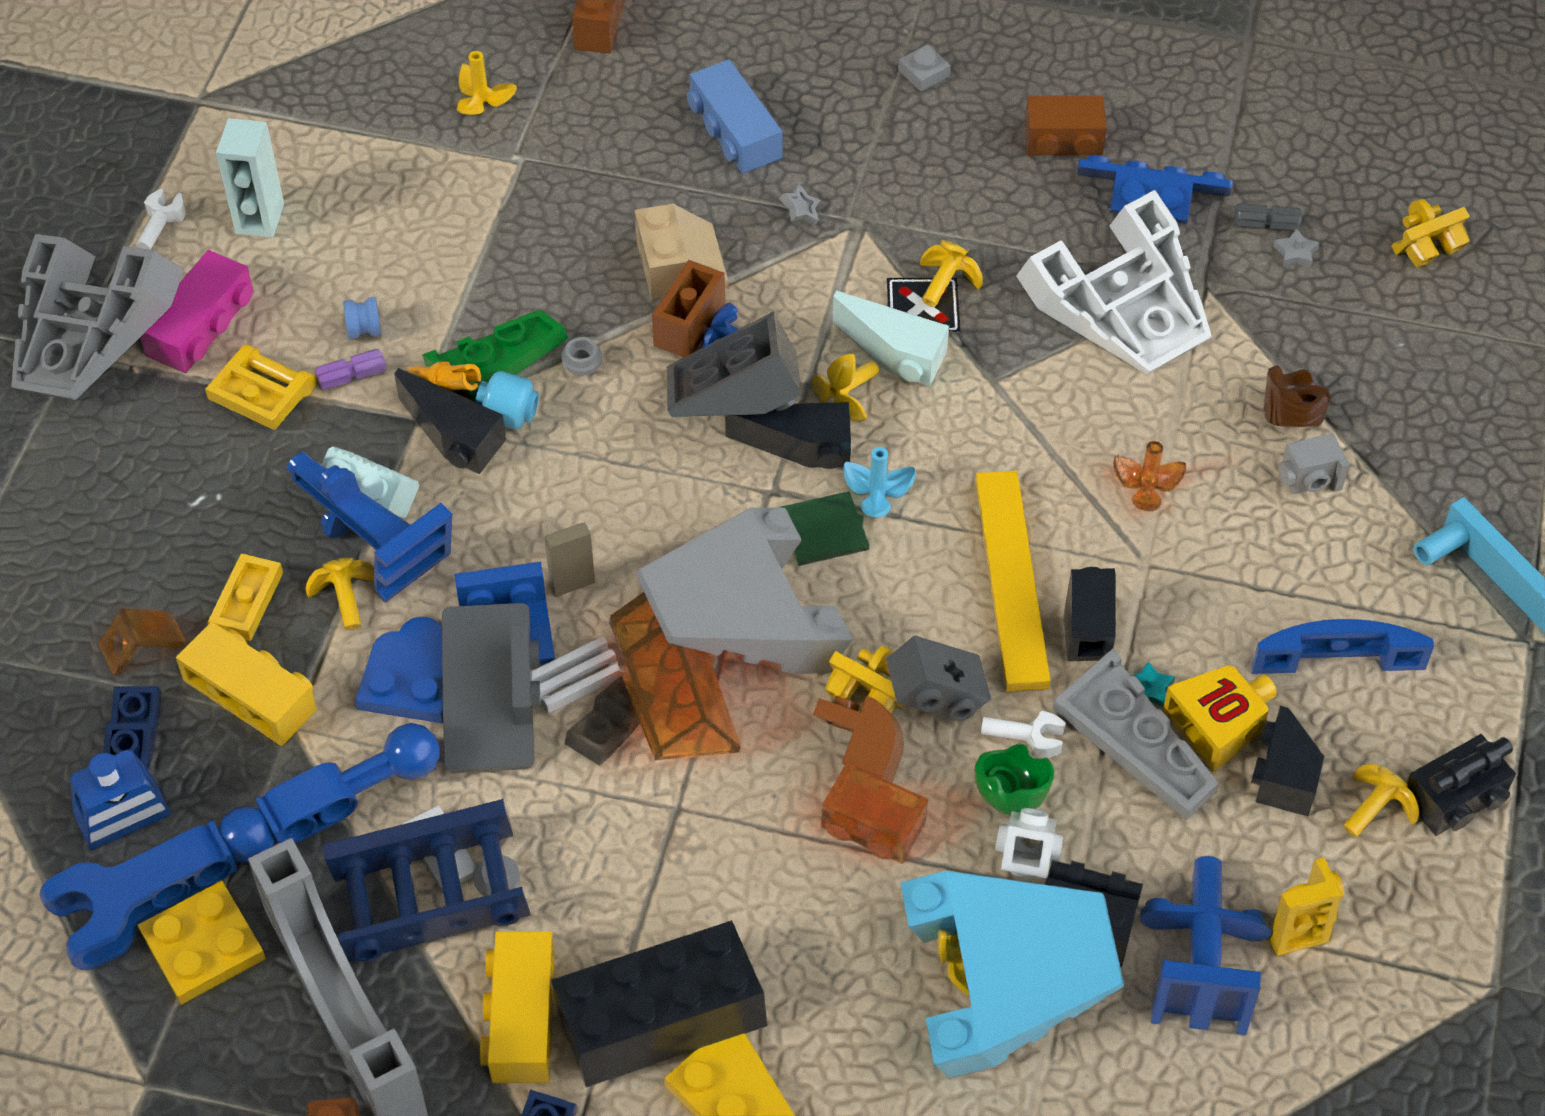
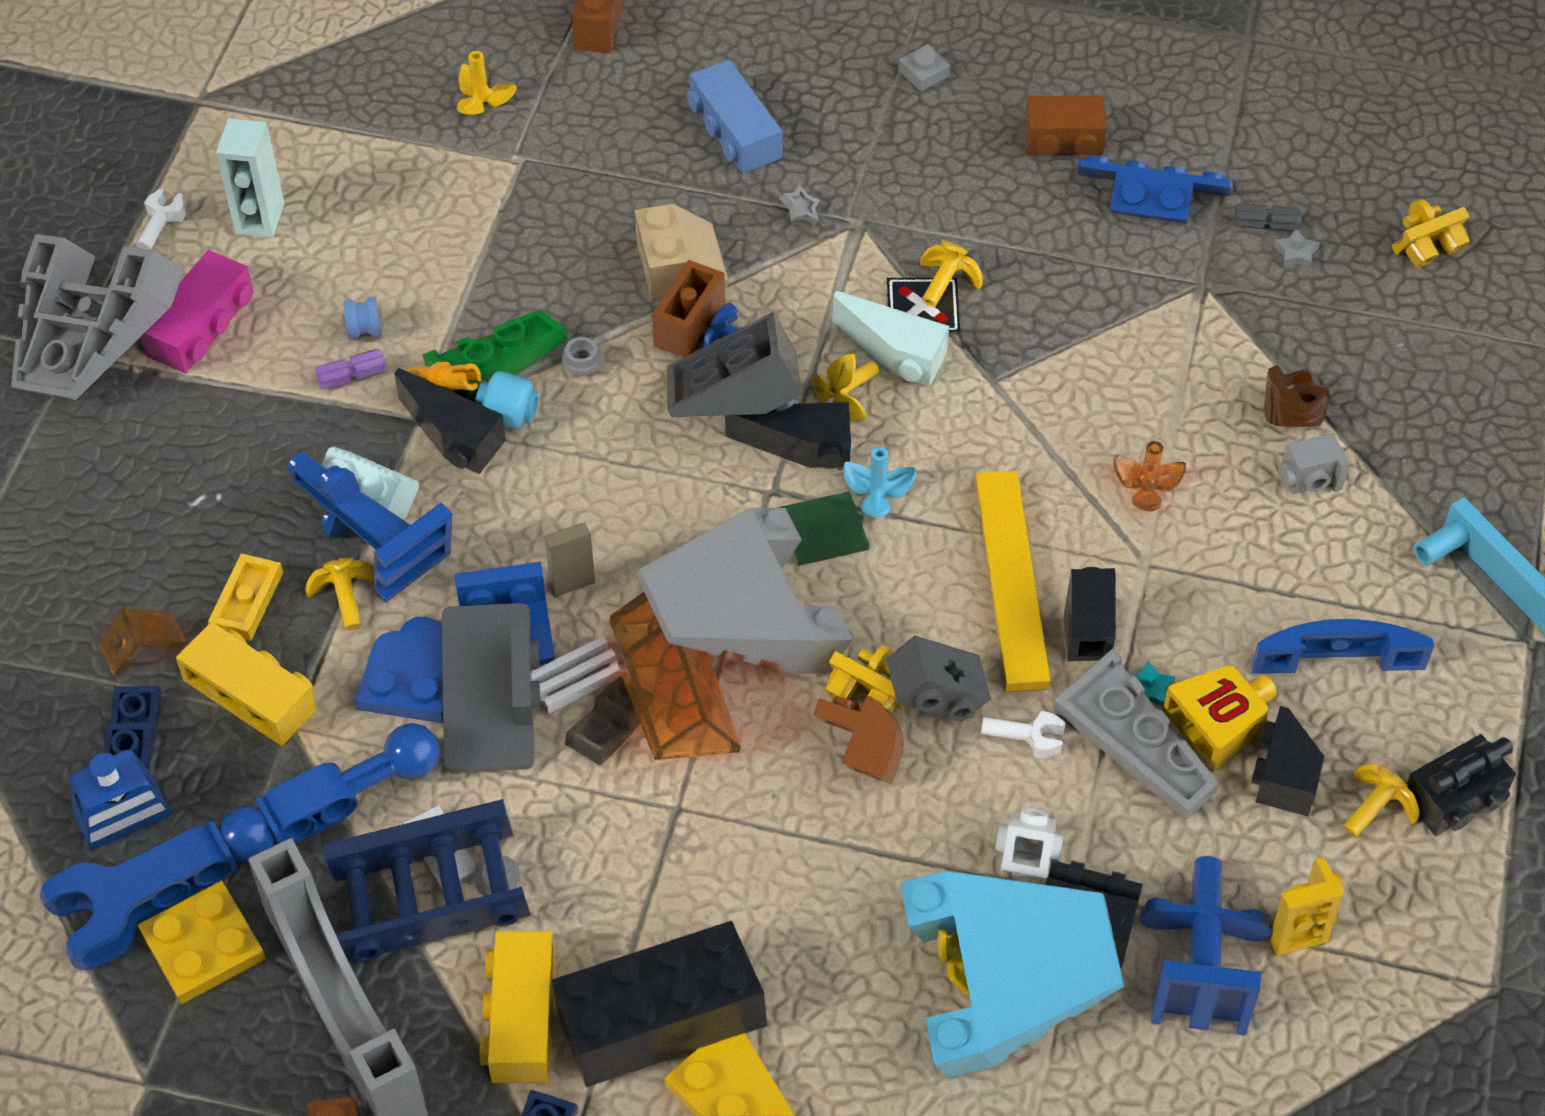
(255, 395): yellow plate -> none
(874, 813): clear orange brick -> none
(1013, 779): green hair -> none
(1134, 305): white wedge -> none

